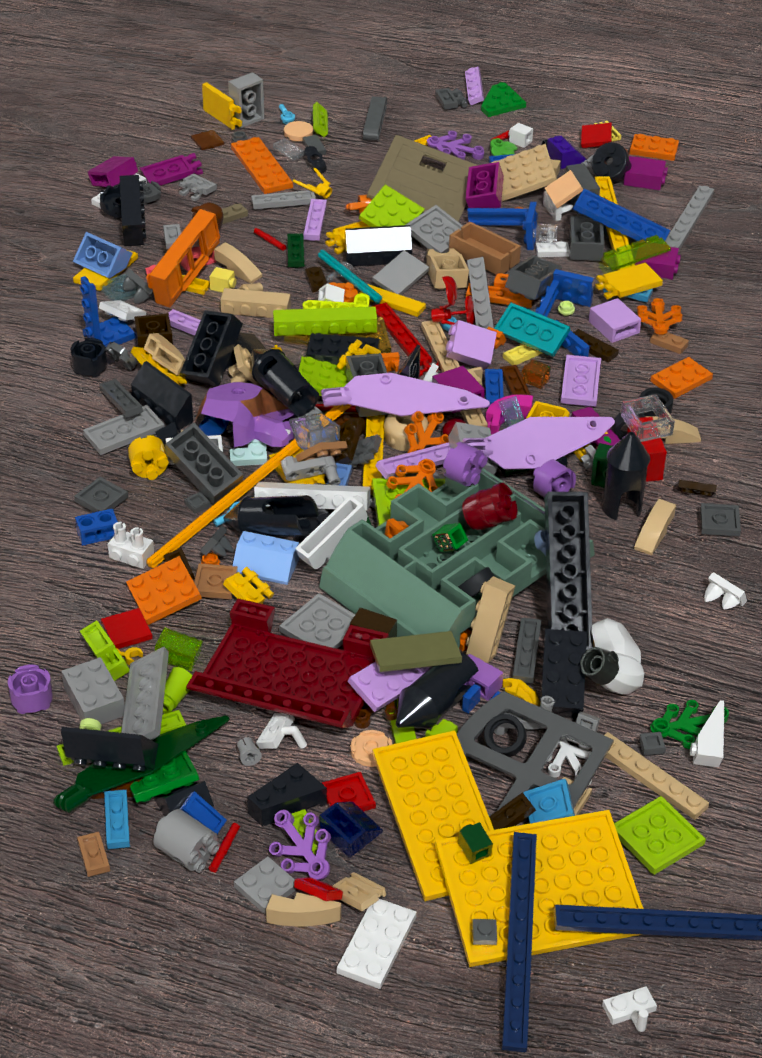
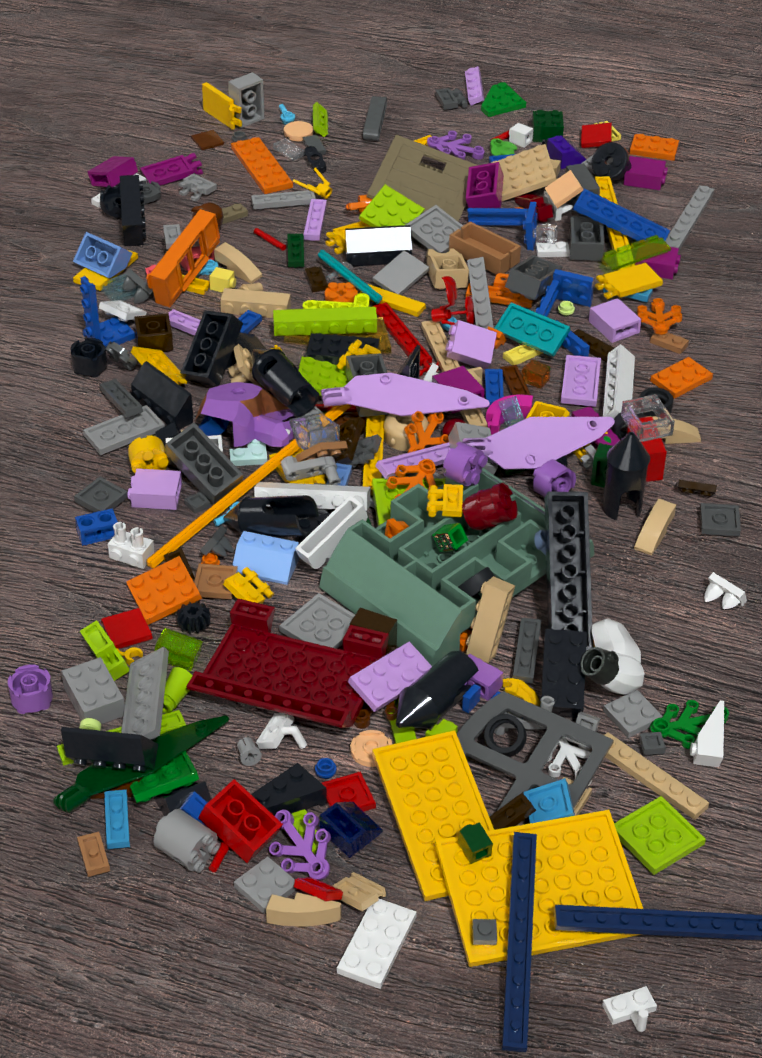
(155, 489): none -> lavender brick
(164, 353): tan slope -> none
(193, 617): none -> black gear
(208, 267): none -> medium azure plate
(240, 821): none -> red brick
(249, 320): none -> blue plate
(325, 768): none -> blue plate
(331, 293): white brick -> none
(391, 361): orange tile -> none
(415, 651): olive tile -> none
(452, 500): none -> yellow plate
(542, 209): none -> dark red slope
(547, 124): none -> dark green brick
(618, 381): none -> white brick
(631, 713): none -> light grey plate

